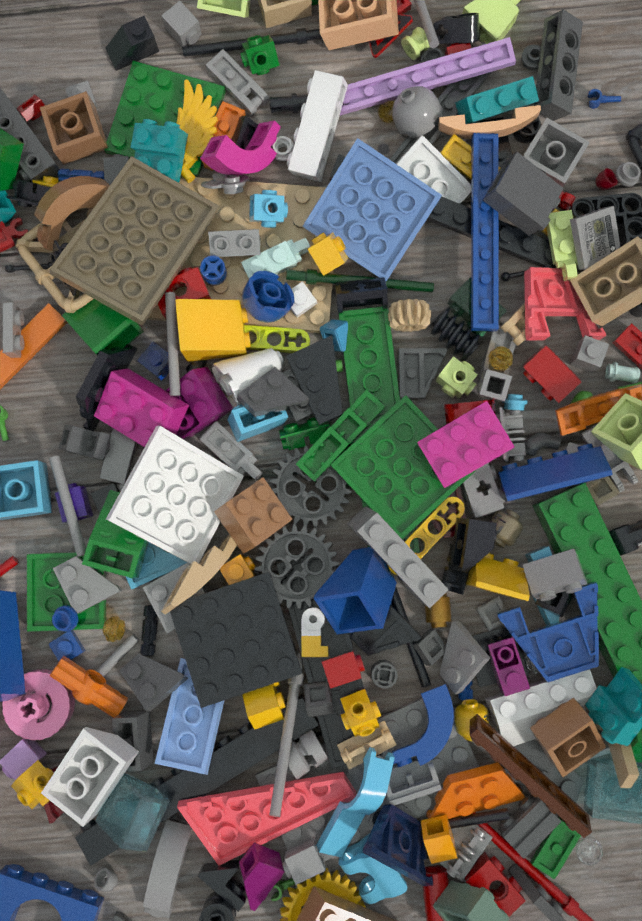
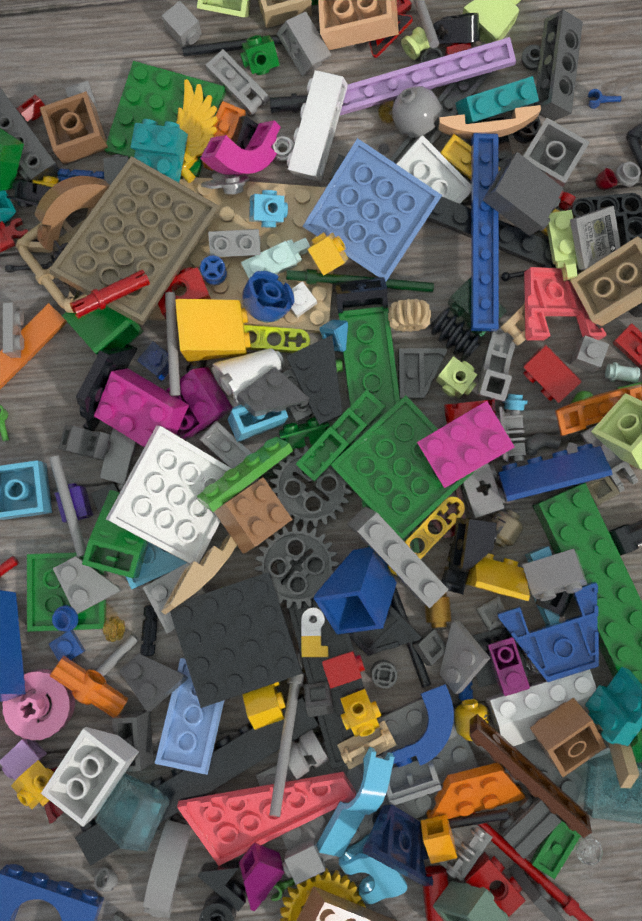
(100, 298): none -> red pin
(132, 43): black slope -> none
(238, 569): light orange brick -> none
(244, 474): none -> bright green plate
(303, 43): none -> light grey hinge
(500, 358): clear yellow plate -> none

